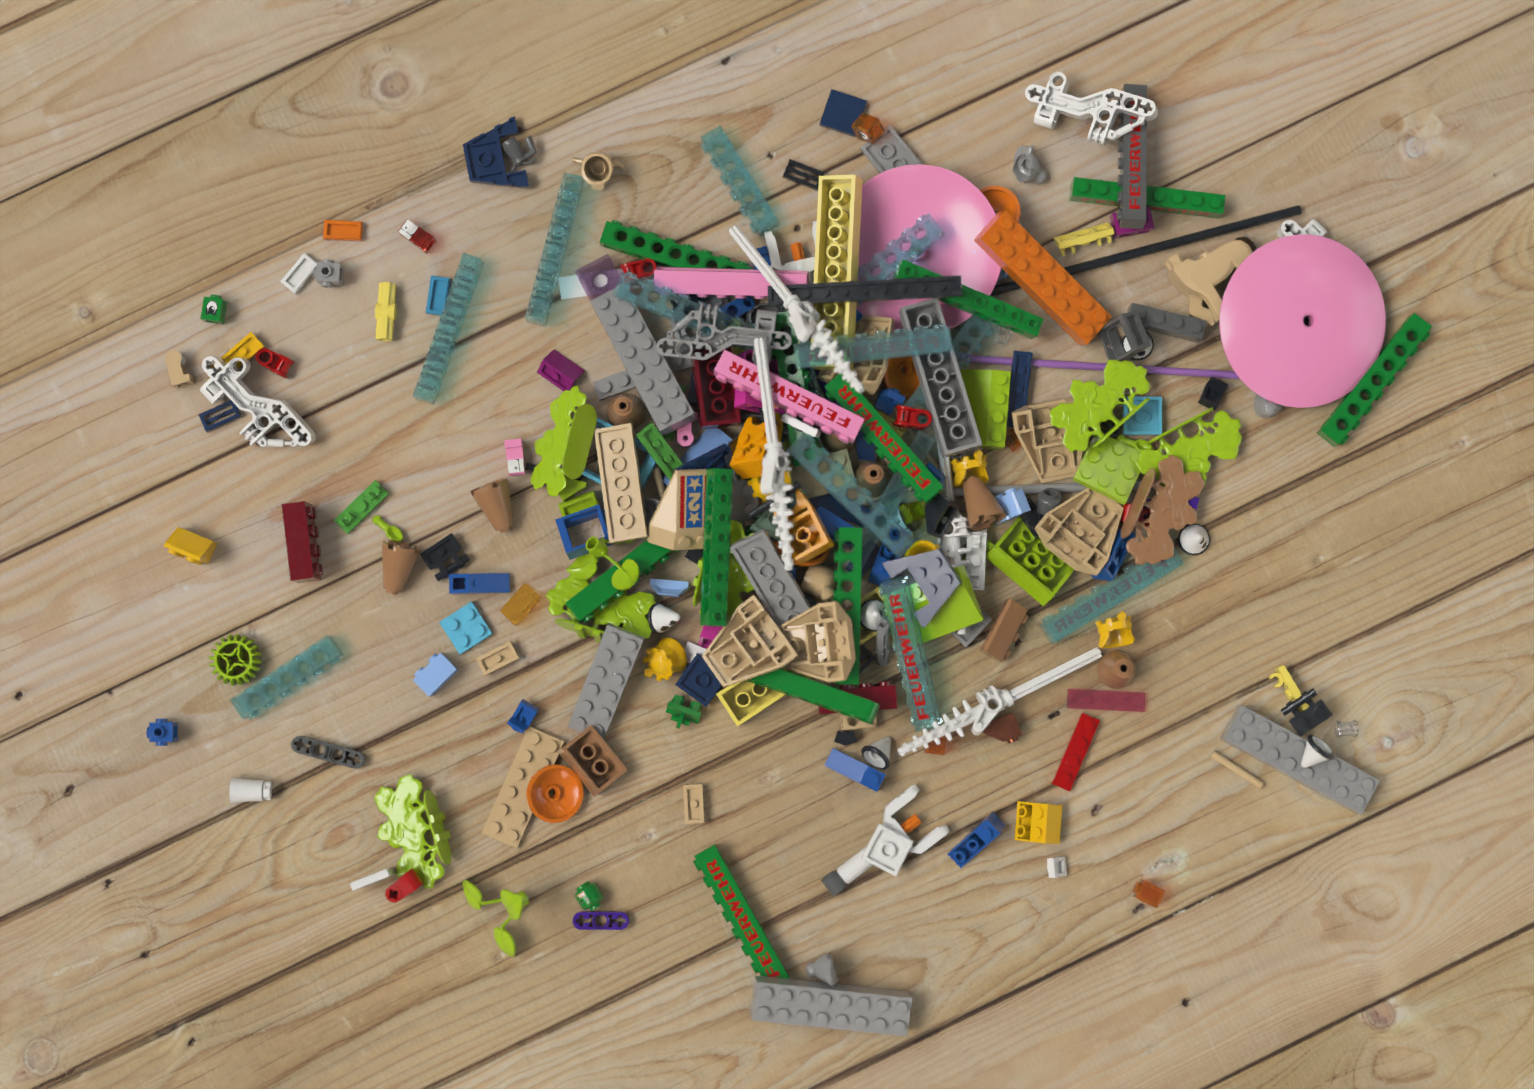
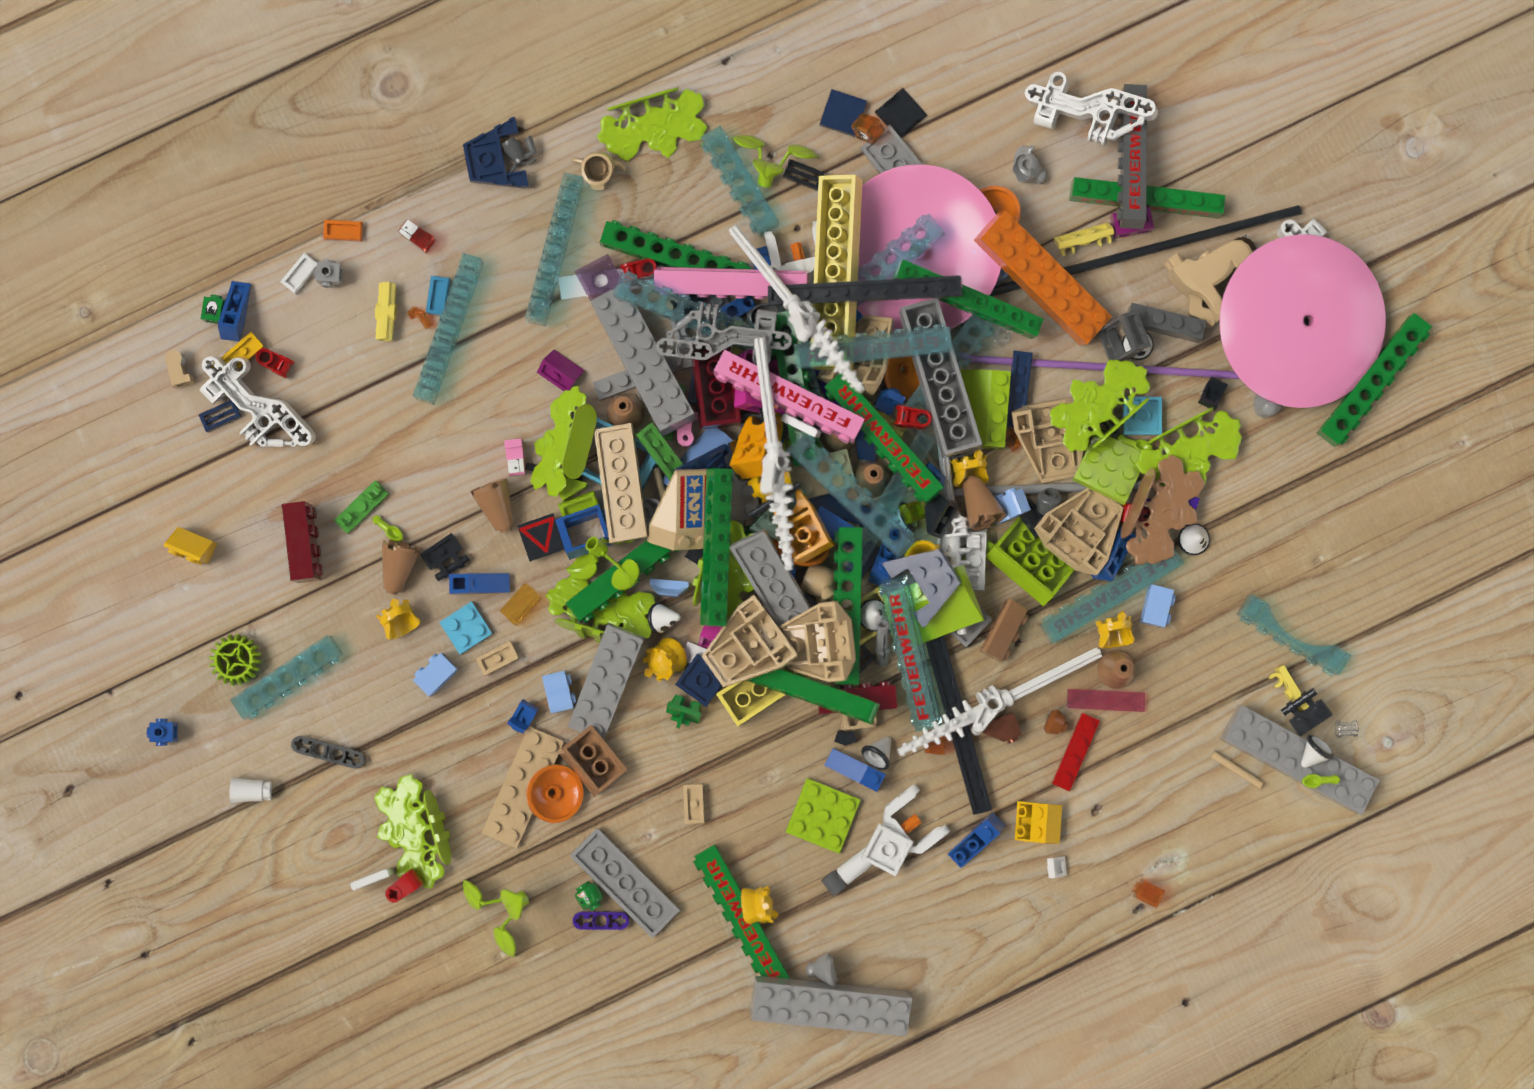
(234, 311): none -> blue slope
(398, 619): none -> yellow hair
(422, 316): none -> clear orange arm
(541, 537): none -> black piece
(558, 691): none -> light blue brick
(625, 882): none -> light grey plate
(657, 126): none -> lime plant
(757, 905): none -> yellow hair
(766, 169): none -> lime plant
(822, 815): none -> lime plate
(901, 113): none -> black piece
(963, 746): none -> black plate
(1055, 723): none -> dark orange cone
(1157, 606): none -> light blue brick
(1259, 614): none -> clear light blue arch
(1316, 780): none -> lime piece

